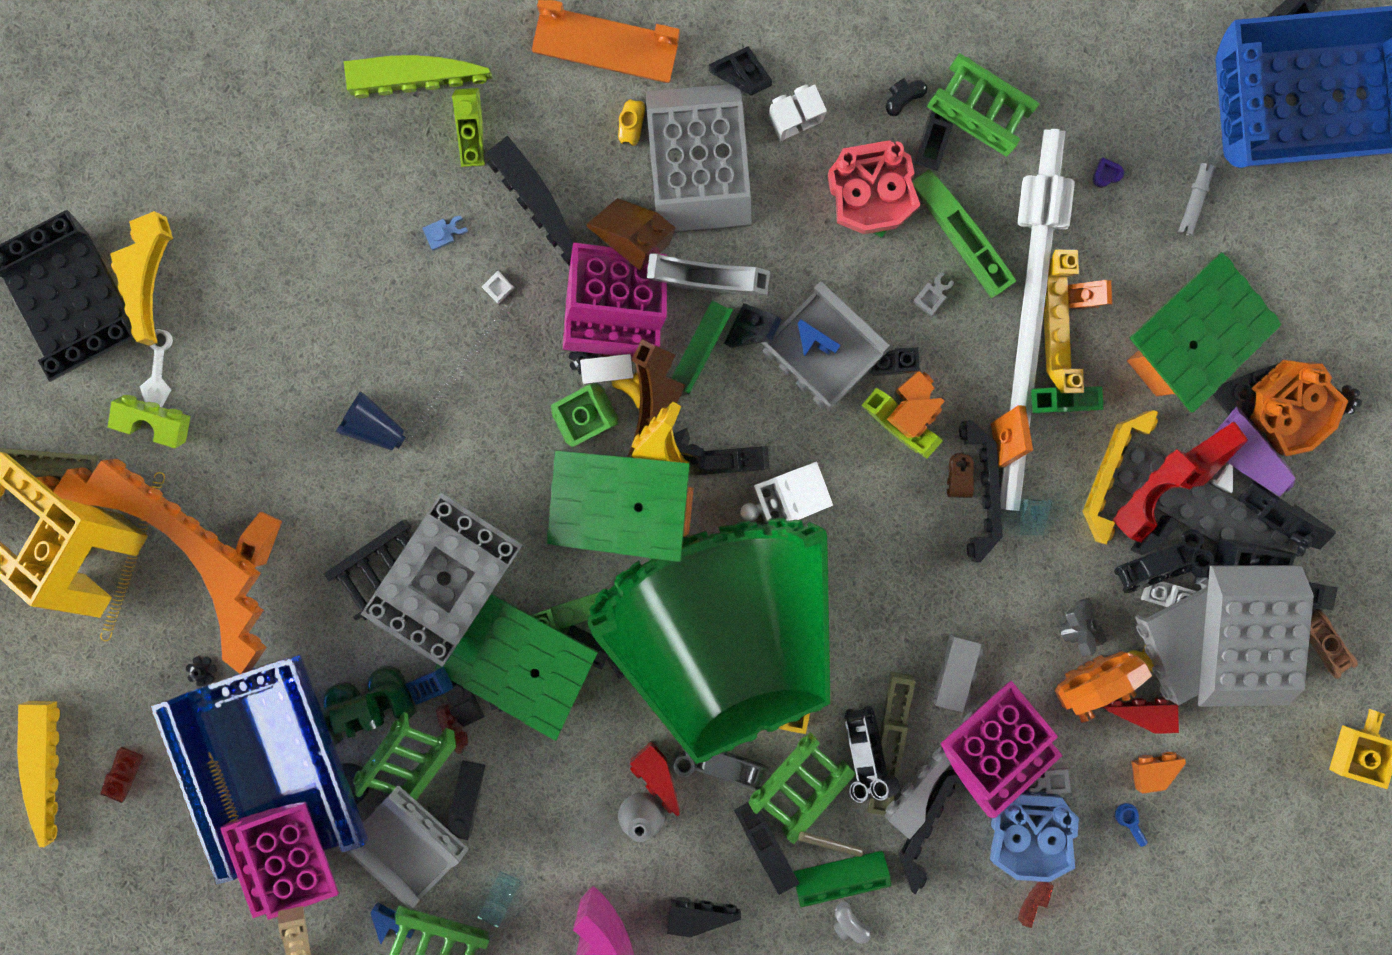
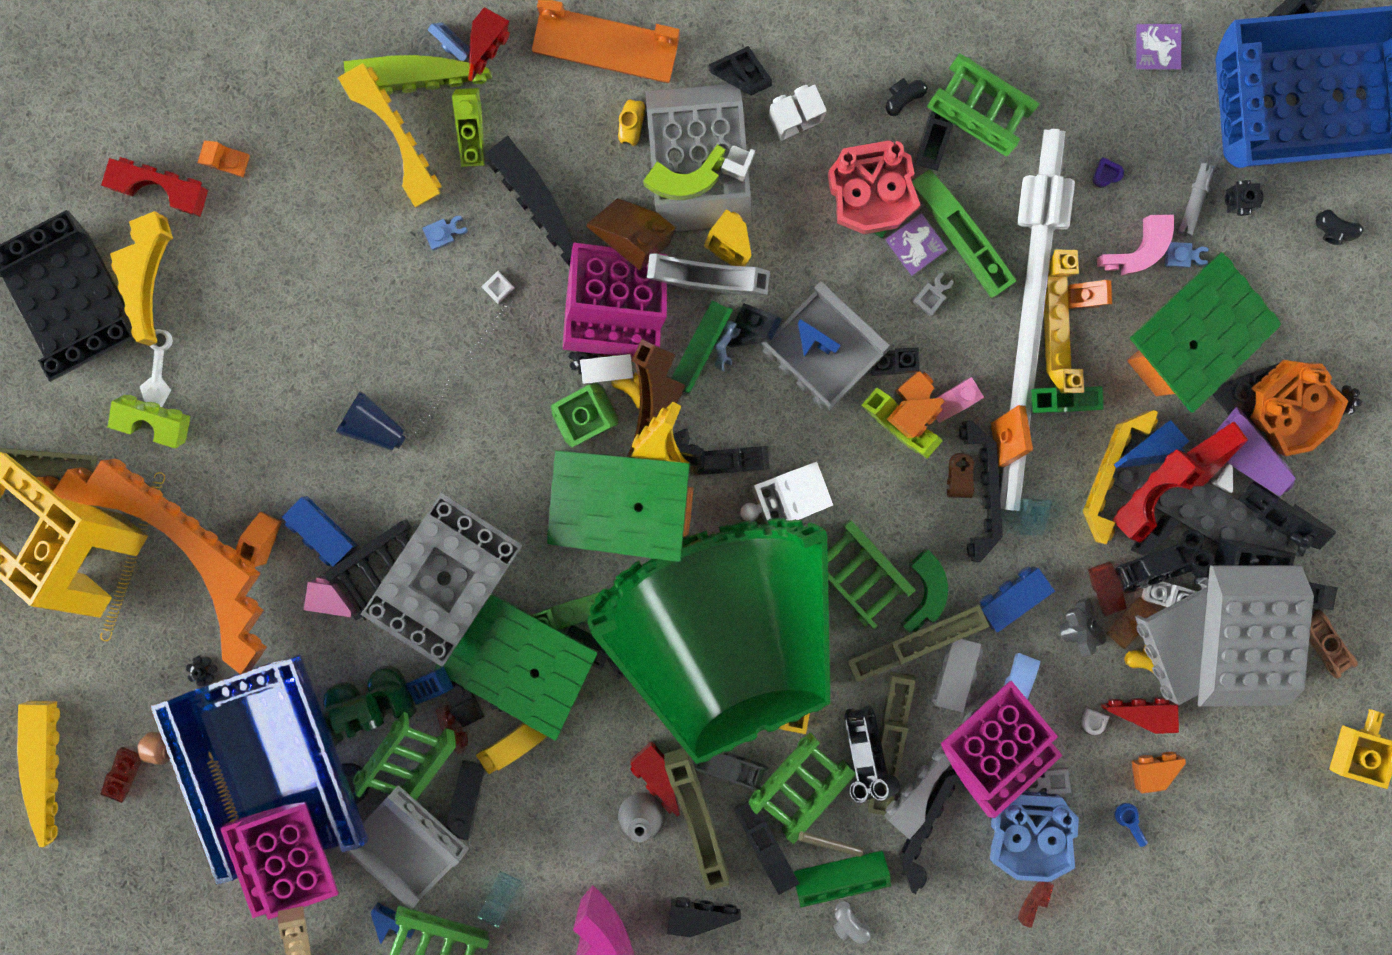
(128, 179): none -> red arch
(152, 749): none -> nougat head
(223, 158): none -> orange slope
(319, 531): none -> blue brick
(327, 598): none -> bright pink slope
(362, 89): none -> yellow arch
(450, 41): none -> medium blue plate
(487, 34): none -> red slope
(509, 748): none -> yellow arch
(685, 186): none -> lime arch
(698, 819): none -> olive arch
(730, 239): none -> yellow slope
(730, 332): none -> sand blue arm
(737, 163): none -> white panel
(883, 569): none -> bright green fence
(915, 245): none -> tile
(918, 643): none -> olive slope
(935, 591): none -> green arch
(959, 398): none -> bright pink slope
(1015, 598): none -> blue brick
(1023, 673): none -> light blue slope
(1094, 721): none -> white tile
(1101, 683): orange brick -> none
(1108, 588): none -> clear red slope
(1124, 628): none -> clear orange slope
(1155, 242): none -> bright pink arch
(1155, 447): none -> blue slope
(1157, 47): none -> tile
(1182, 254): none -> medium blue plate
(1243, 198): none -> black brick
(1336, 228): none -> black piece

